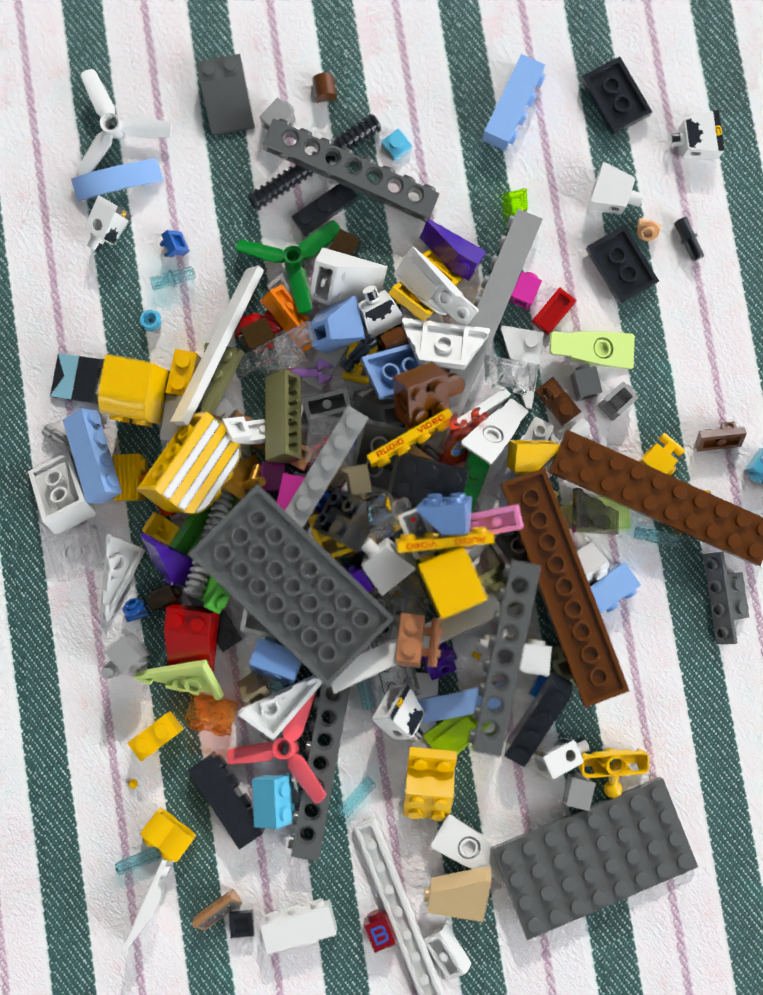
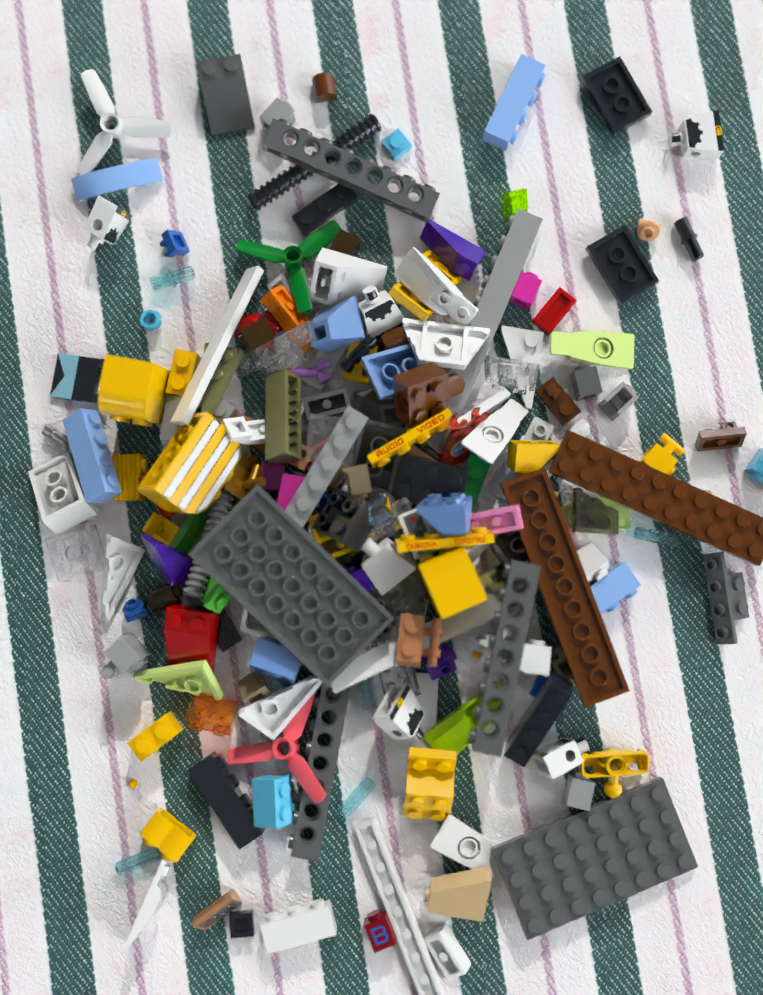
(454, 704): light blue slope -> none
(613, 191): white torso -> none

